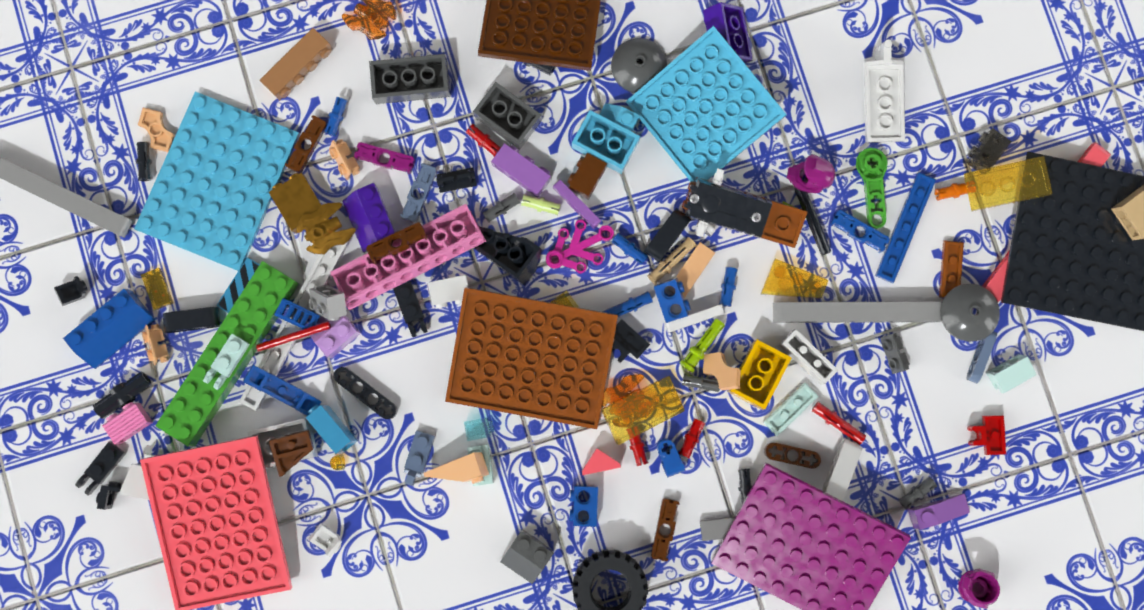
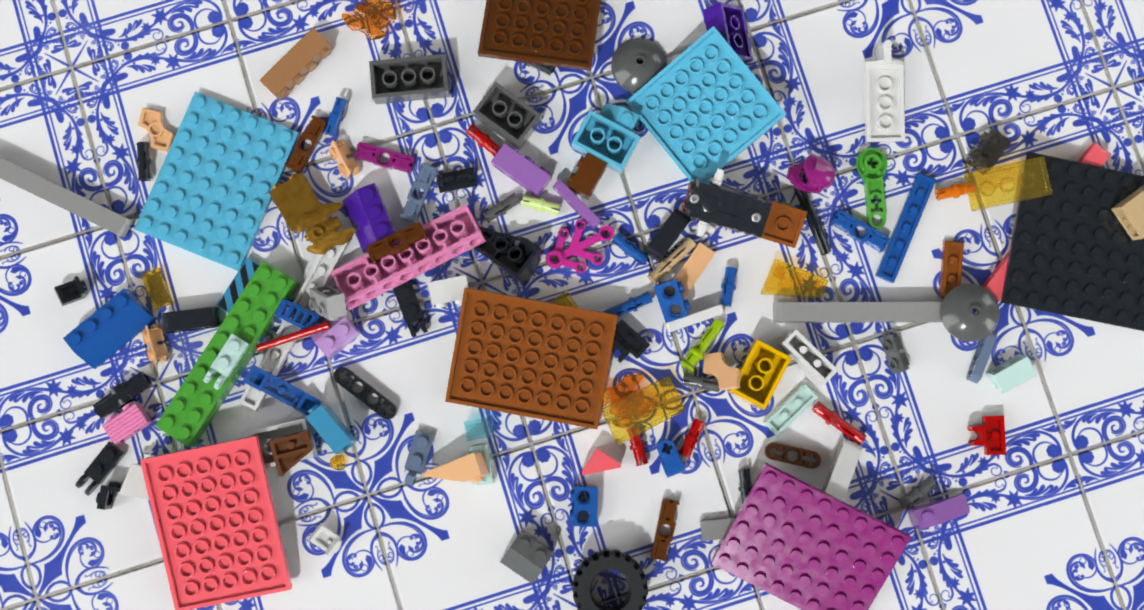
(979, 588): magenta helmet -> none

